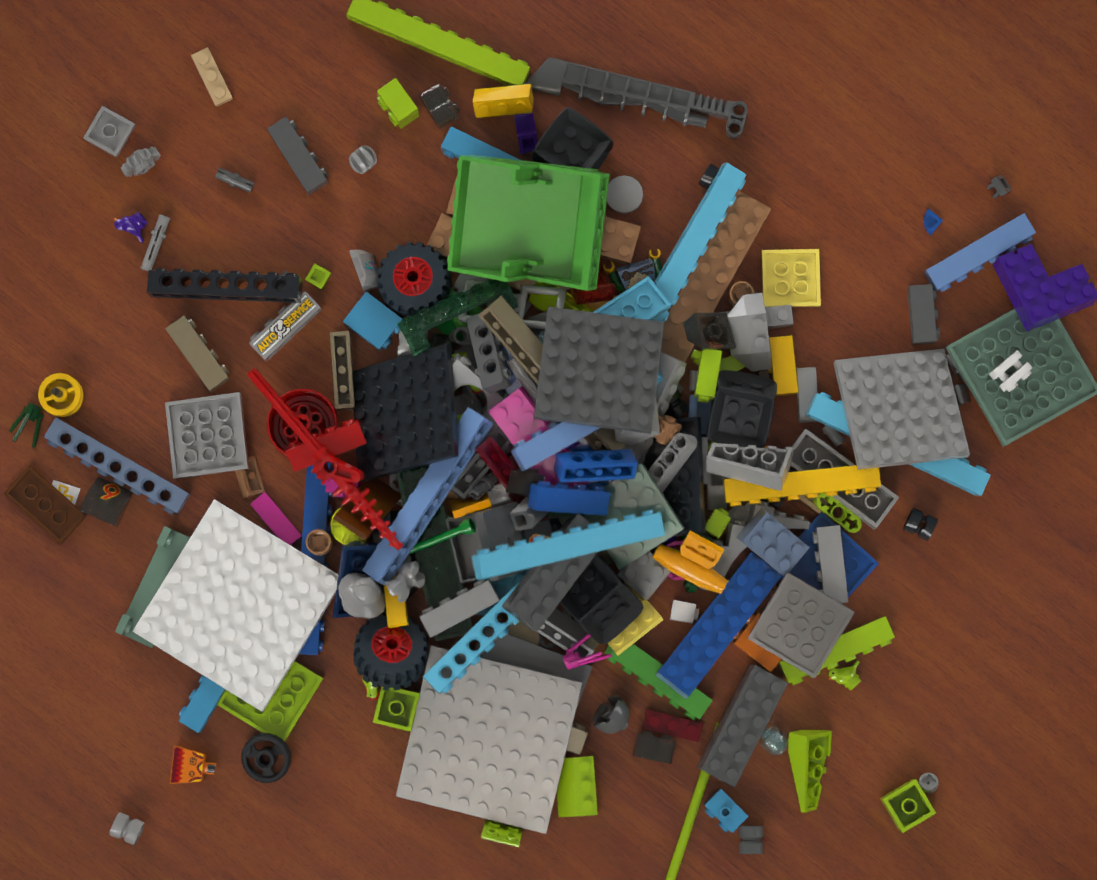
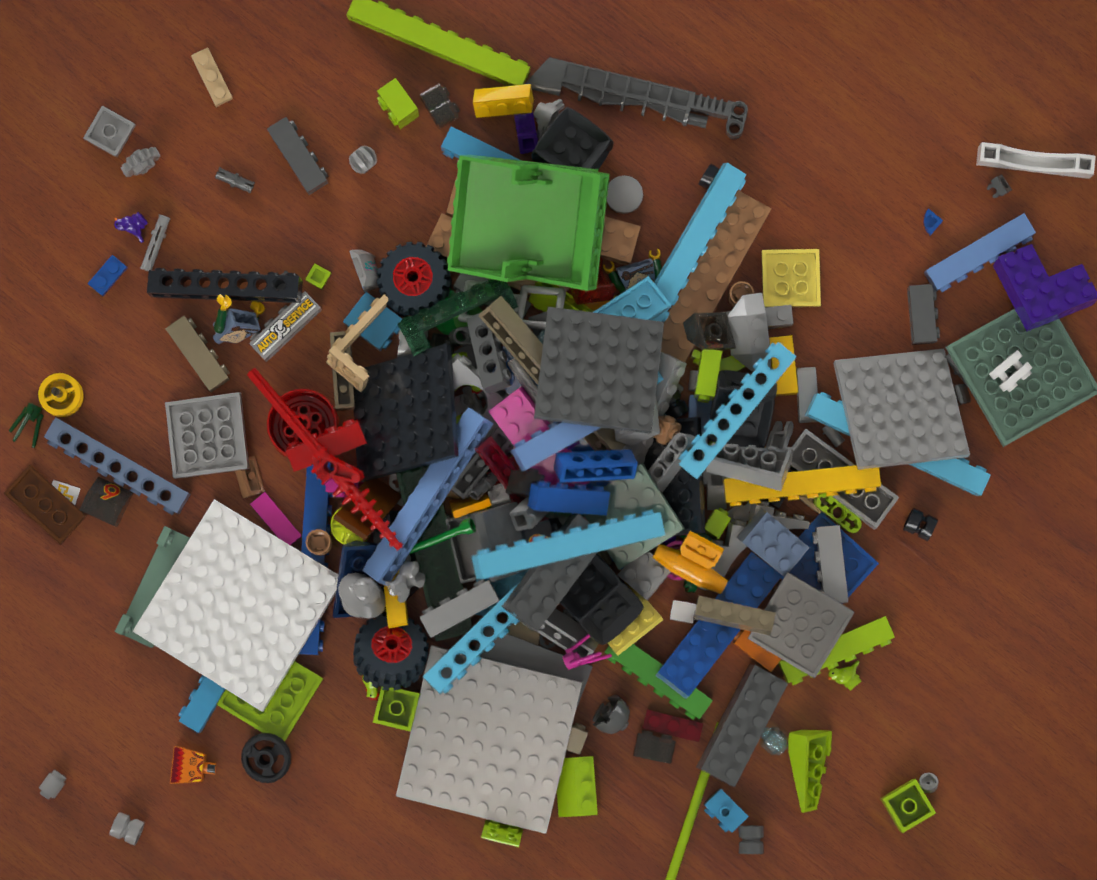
(52, 784): none -> light grey brick
(107, 275): none -> blue plate
(235, 324): none -> torso
(344, 363): none -> tan bracket
(546, 114): none -> light grey axle
(696, 467): none -> medium azure brick
(734, 615): none -> dark tan brick
(778, 437): none -> light grey hinge
(1050, 163): none -> white arch

